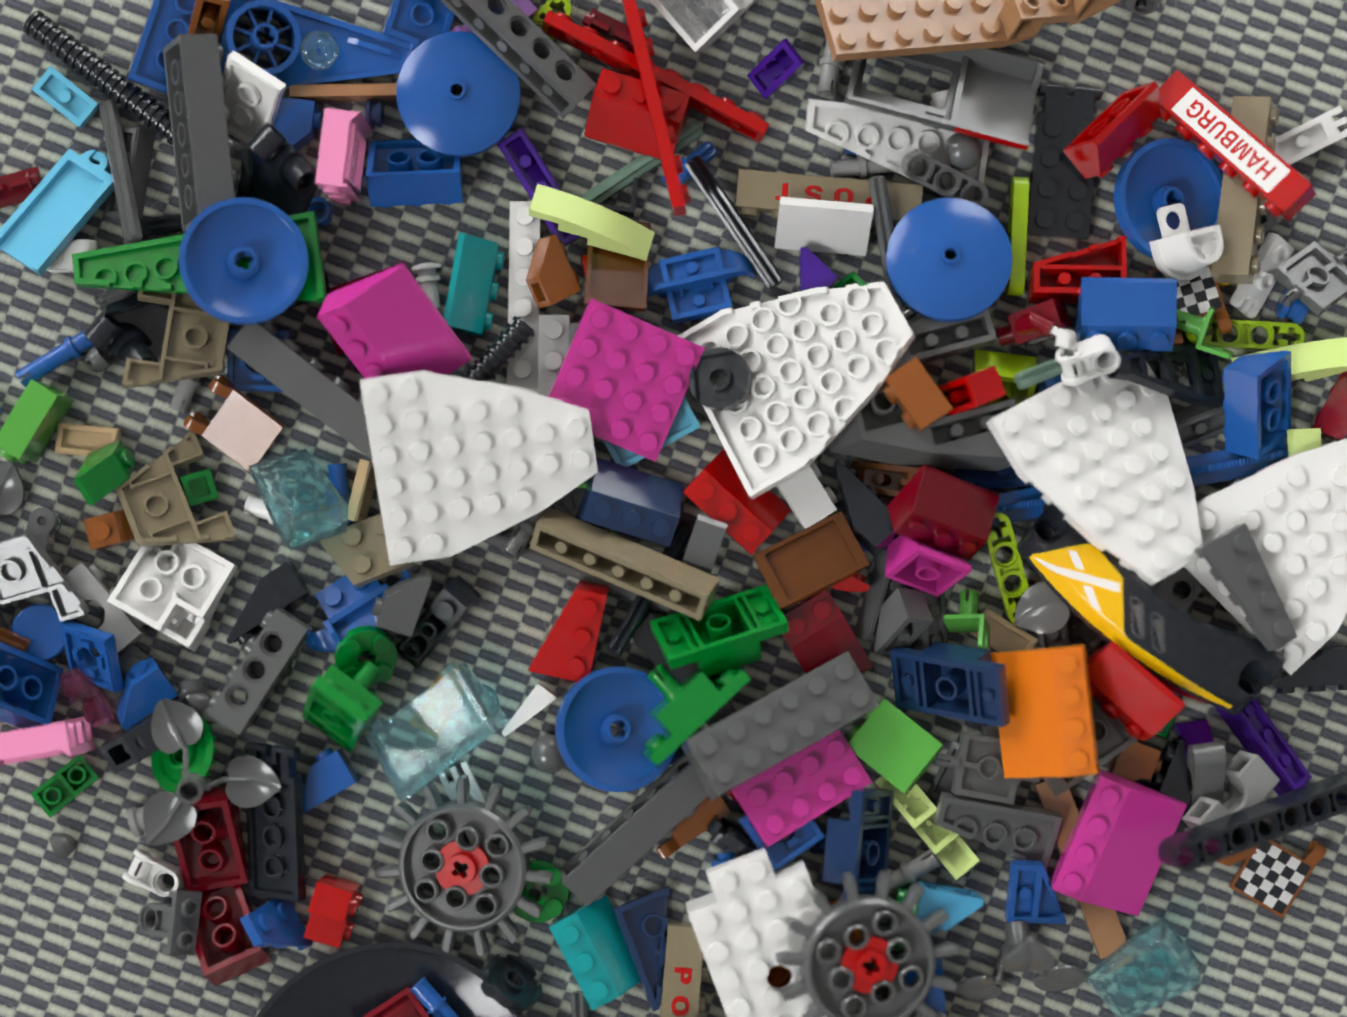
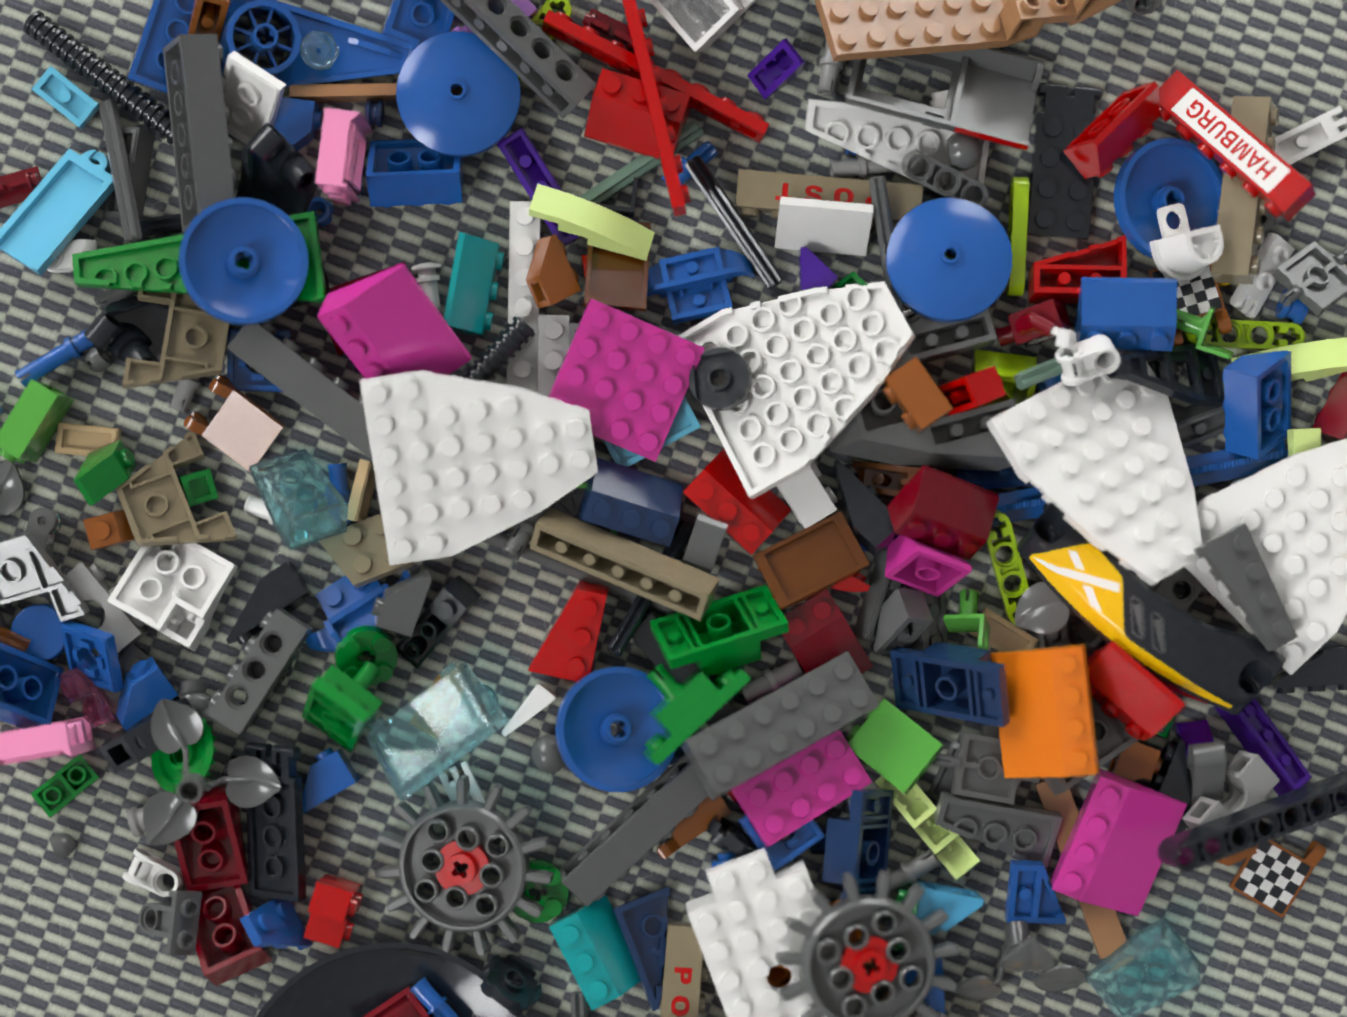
(771, 680): none -> light grey pin

